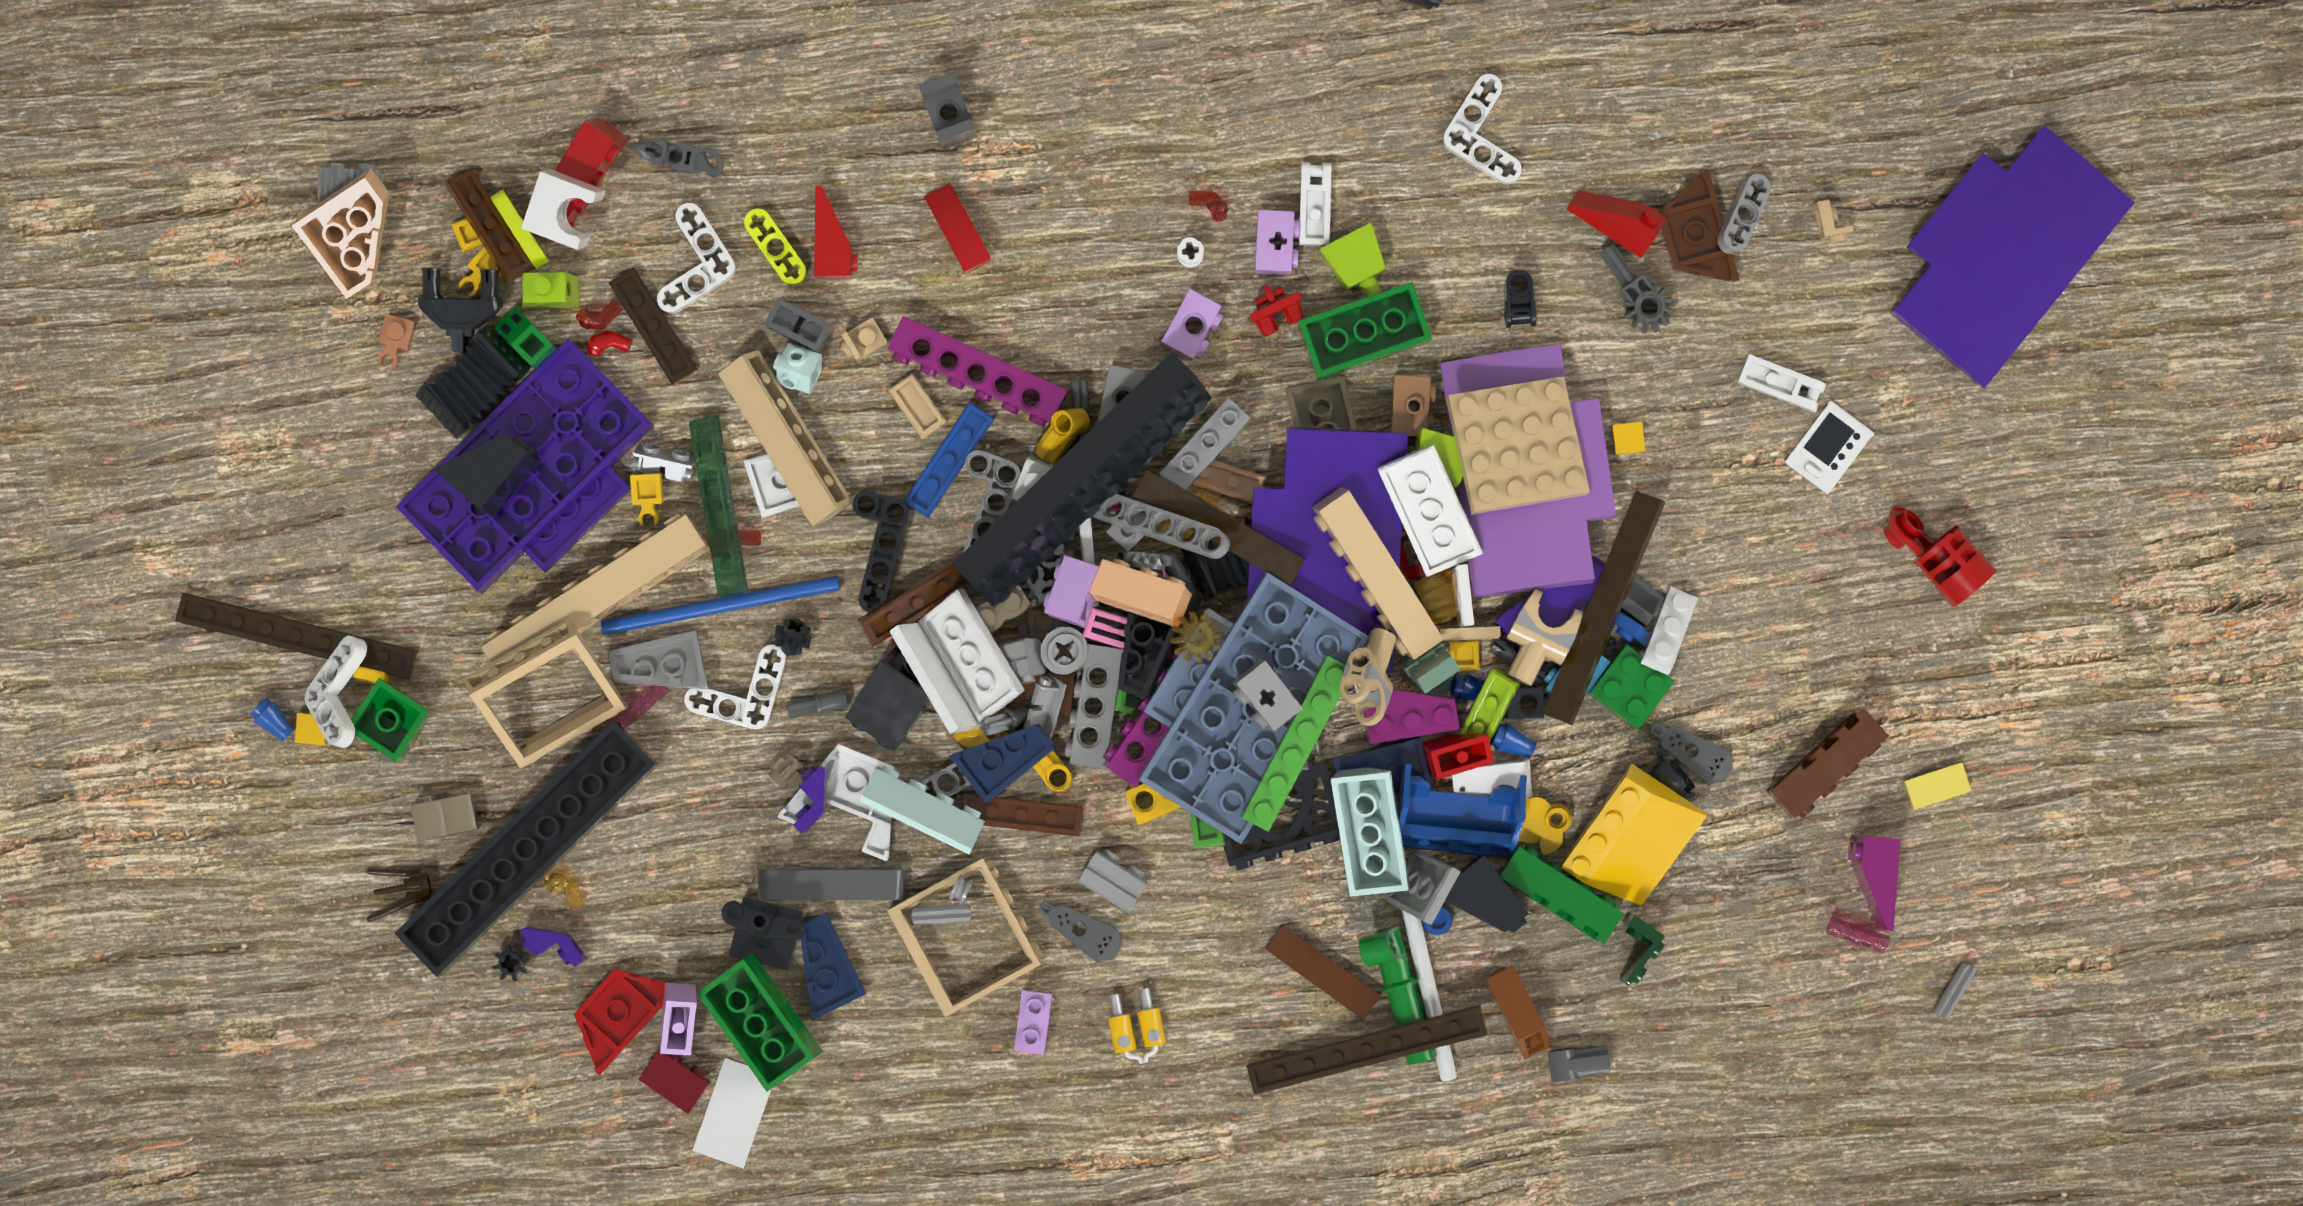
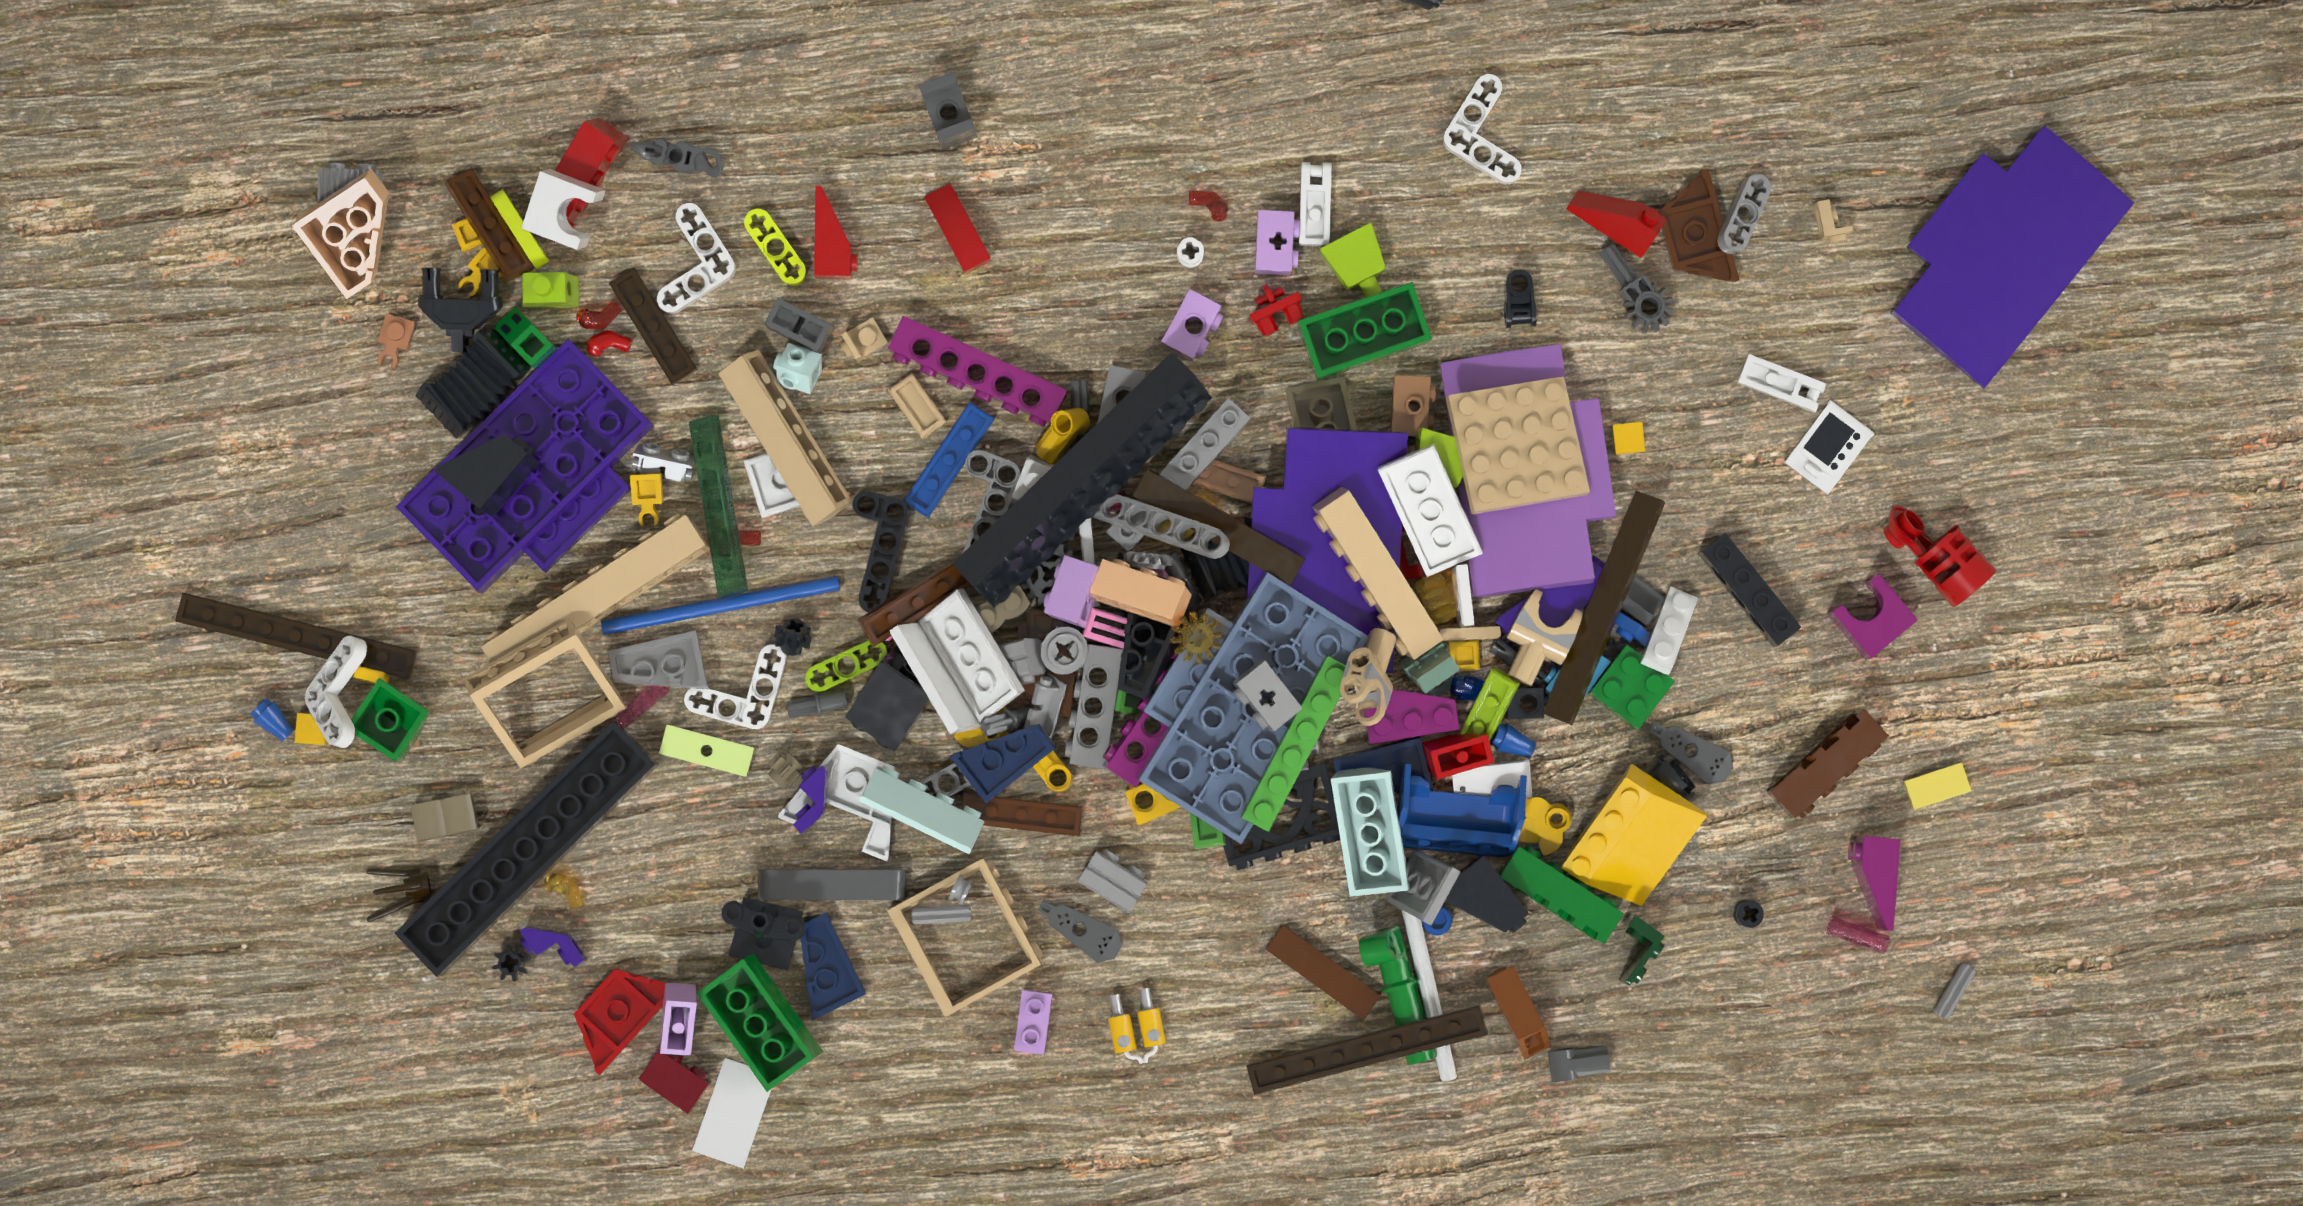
(689, 745): none -> yellowish green tile
(829, 681): none -> lime beam
(1739, 911): none -> black bush
(1749, 590): none -> black brick
(1887, 623): none -> magenta piece

